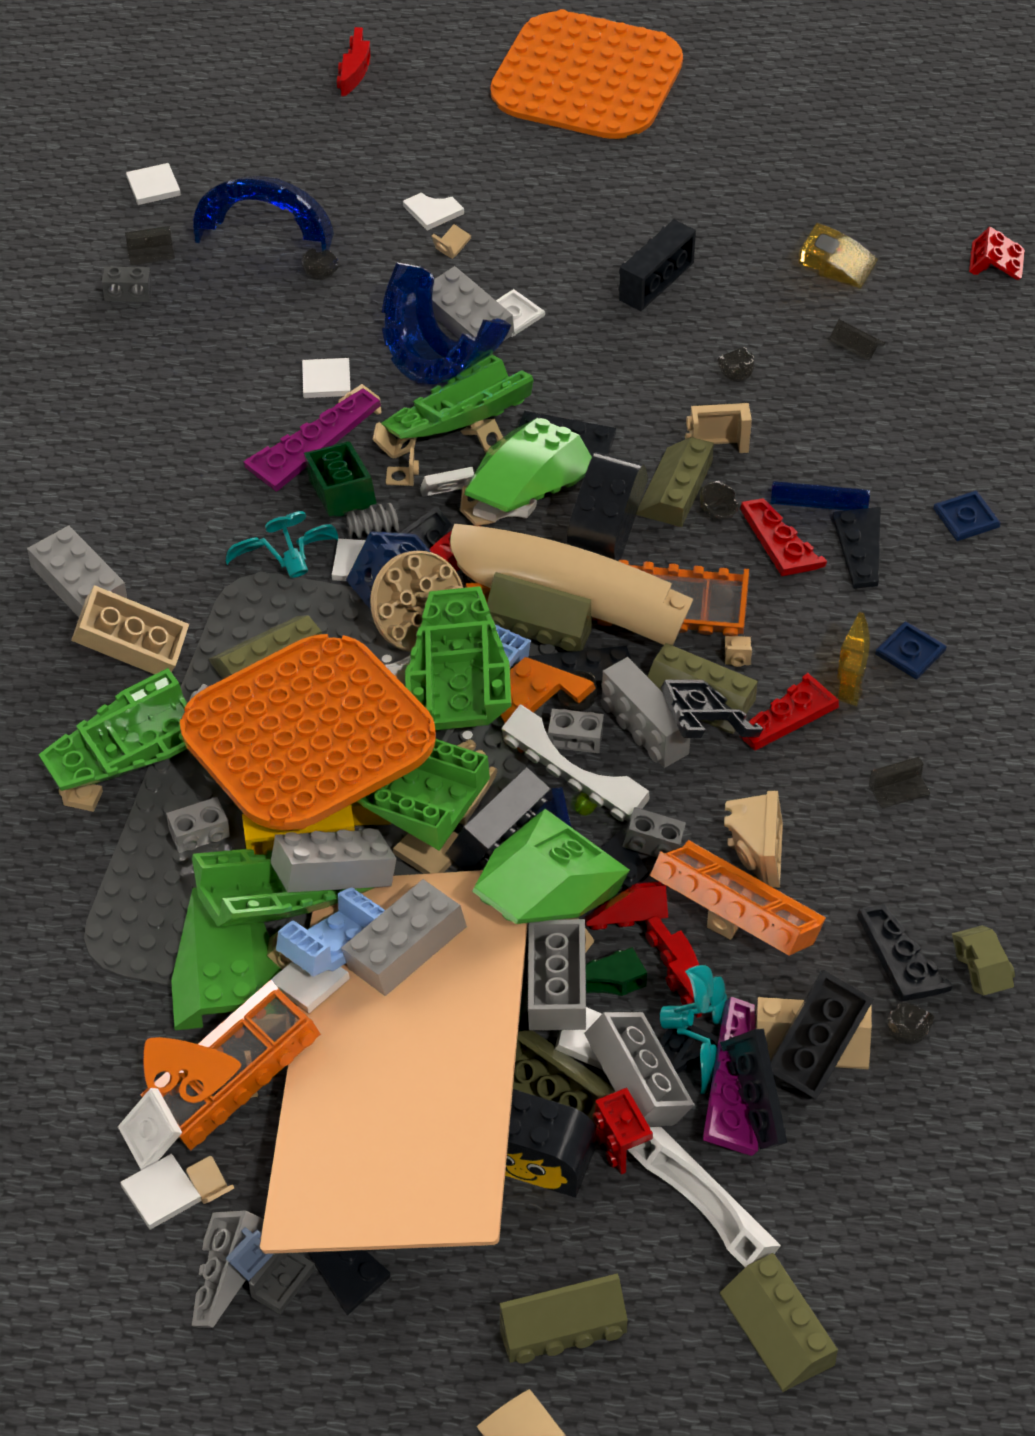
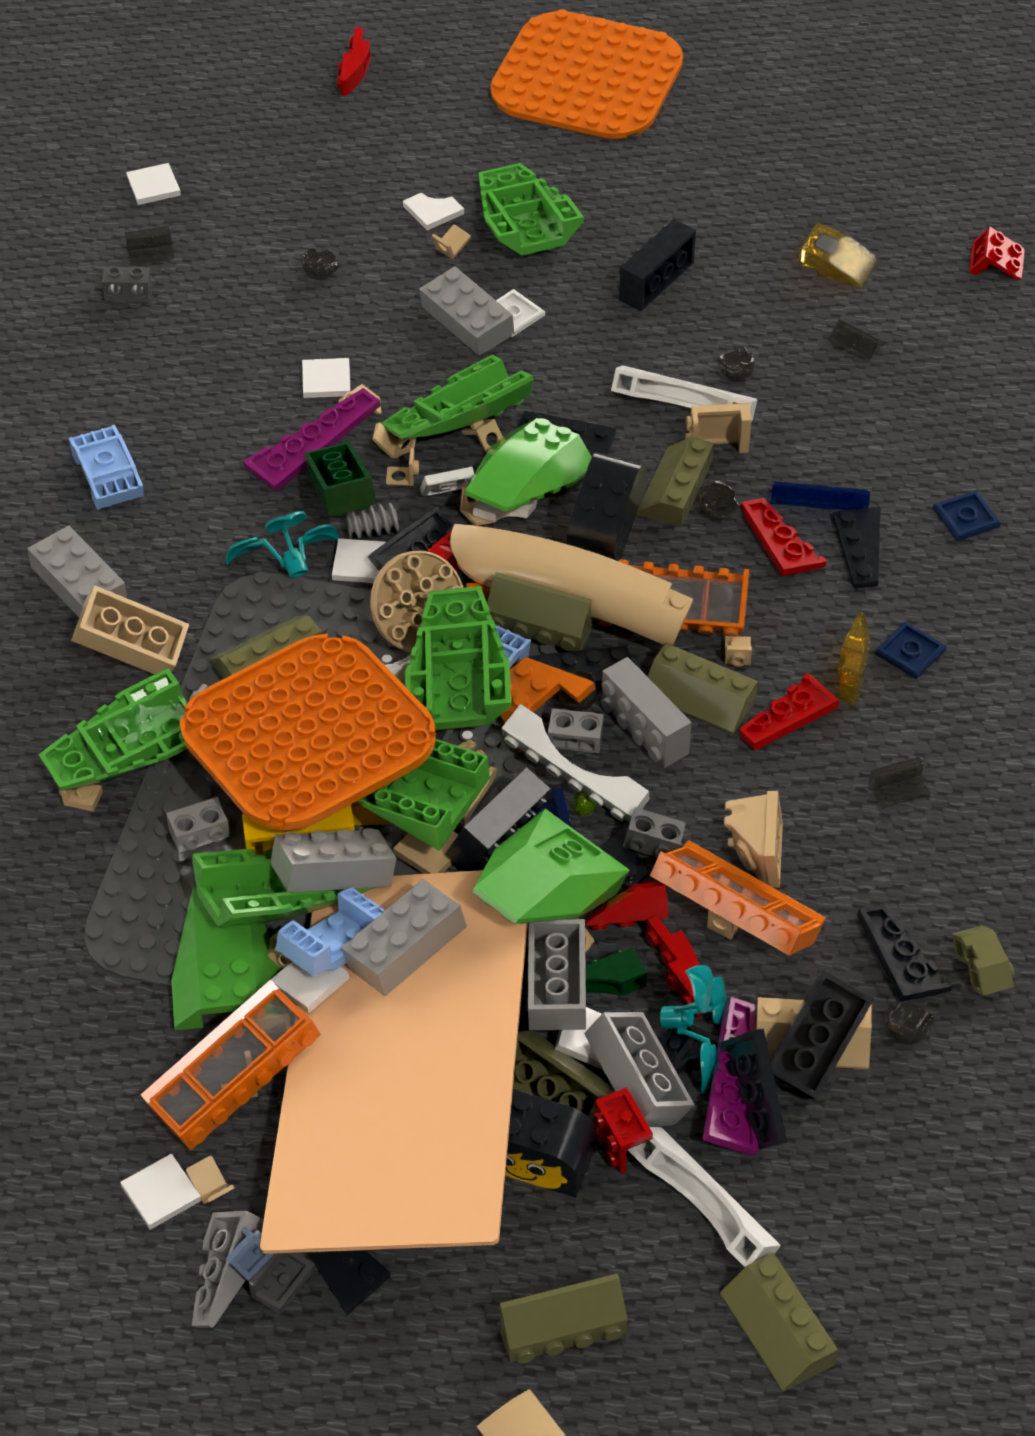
(107, 466): none -> light blue plate
(149, 1129): white tile -> none
(201, 1062): orange piece -> none
(307, 211): clear blue windscreen -> none
(375, 553): dark blue bracket -> none
(417, 341): clear blue windscreen -> none
(526, 211): none -> bright green wedge
(672, 390): none -> white arch
(700, 701): black wing -> none

